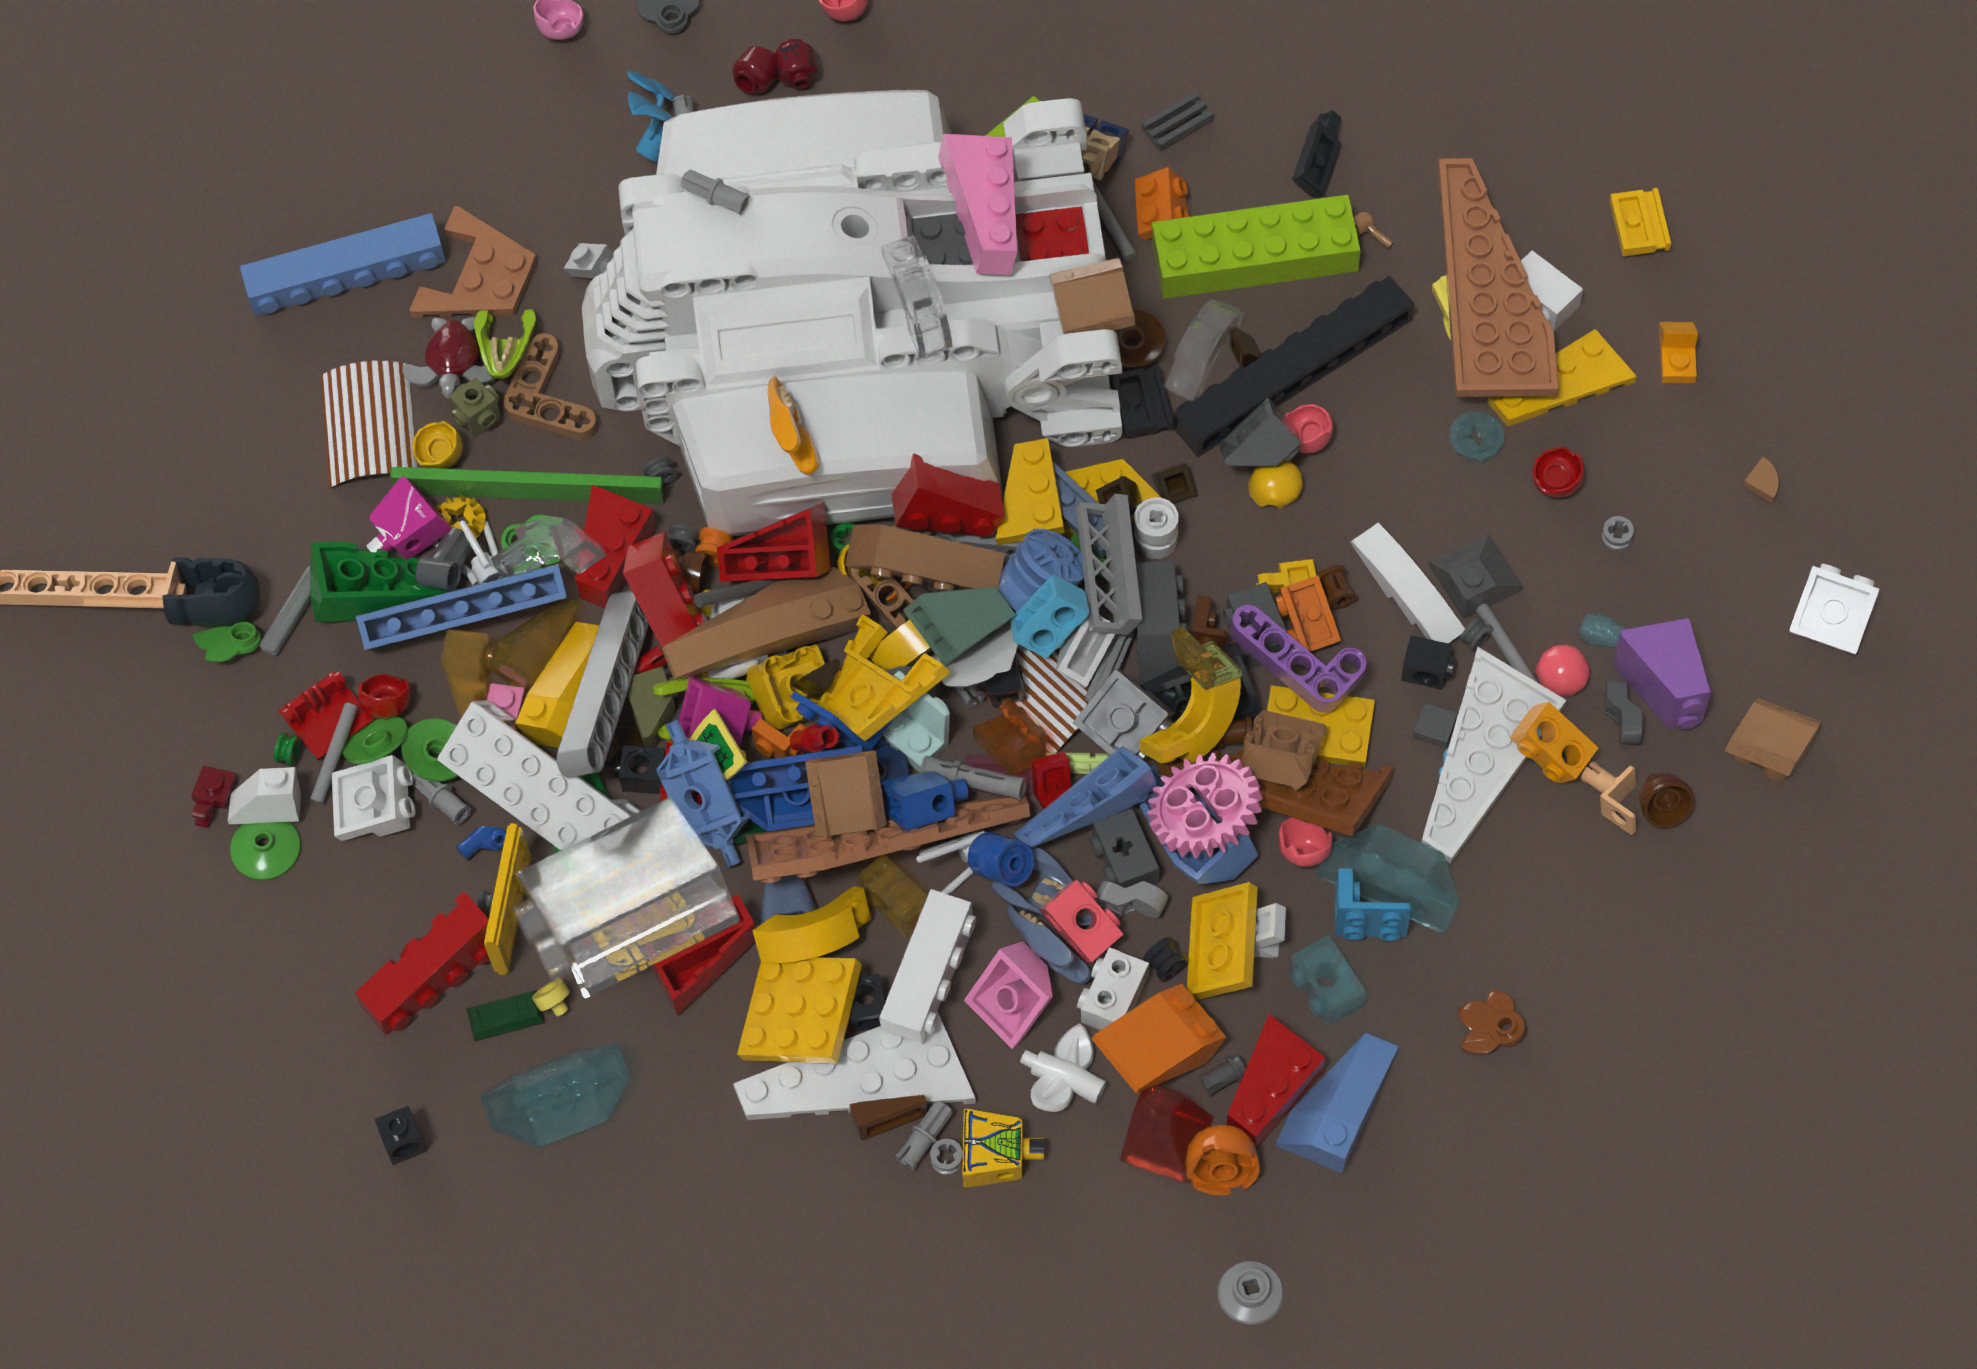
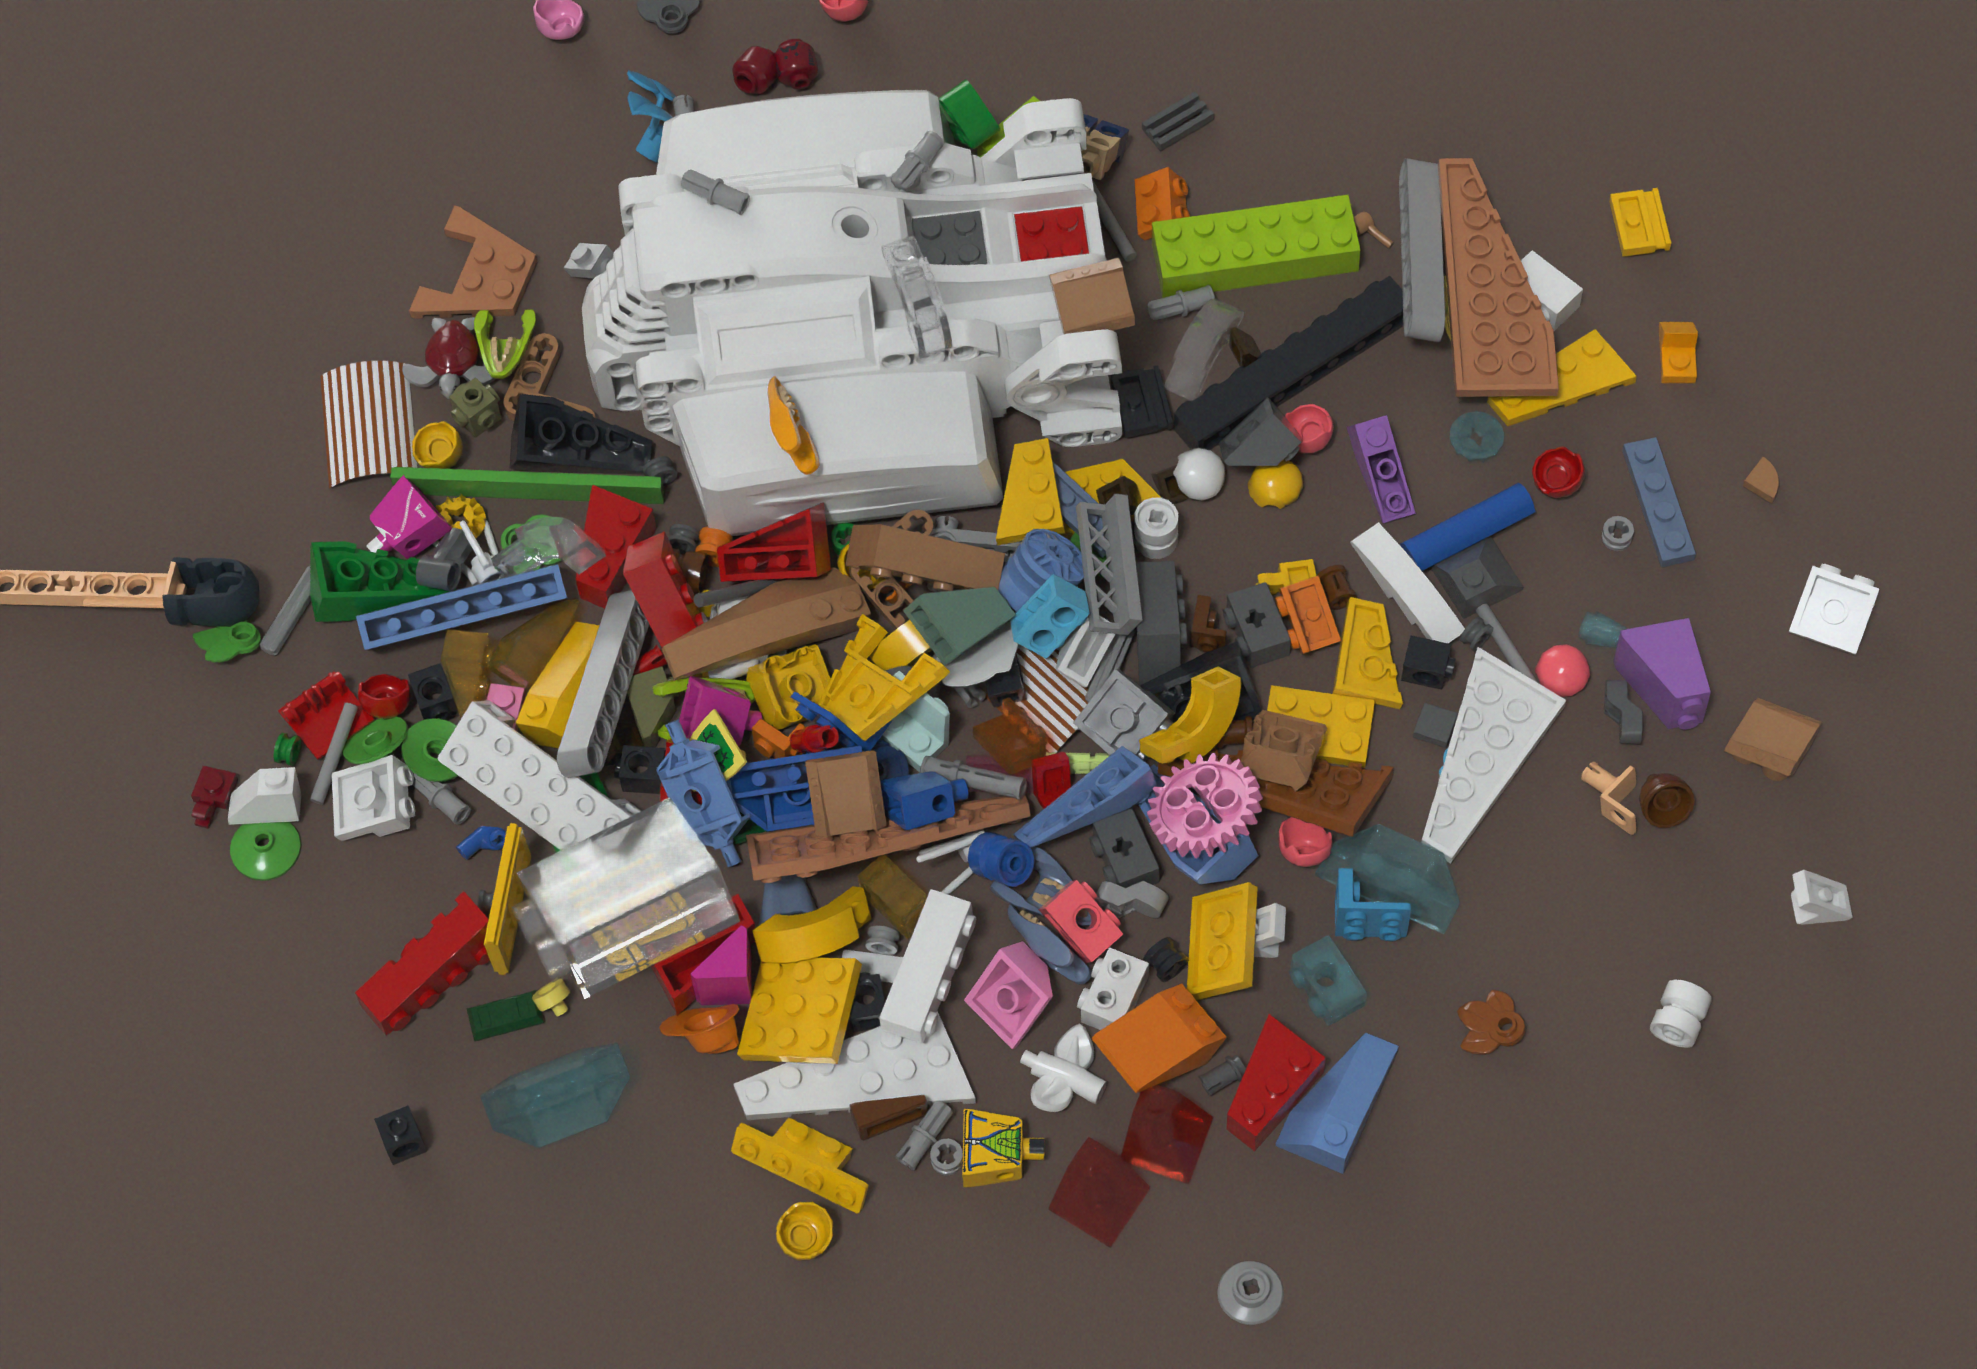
(342, 264): medium blue brick -> none
(428, 682): none -> black brick
(563, 439): none -> black wedge
(705, 1028): none -> orange piece
(726, 973): none -> dark pink slope
(804, 1159): none -> yellow bracket
(804, 1231): none -> yellow hair
(818, 679): dark brown slope -> none
(876, 963): none -> white sticker
(882, 940): none -> light grey bush
(917, 160): none -> light grey axle
(946, 501): red wedge -> none
(968, 115): none -> green beam
(983, 189): bright pink wedge -> none
(1099, 1192): none -> clear red slope
(1147, 335): reddish brown dish -> none
(1180, 303): none -> light grey axle
(1199, 473): none -> white hair
(1204, 662): clear yellow panel -> none
(1221, 1160): orange cylinder -> none
(1294, 653): medium lavender beam -> none
(1318, 154): black hinge -> none
(1365, 656): none -> yellow wing
(1381, 468): none -> medium lavender slope
(1421, 250): none -> light grey beam
(1469, 526): none -> blue brick
(1557, 736): light orange brick -> none
(1658, 502): none -> sand blue plate
(1682, 1010): none -> white wheel
(1819, 899): none -> white slope

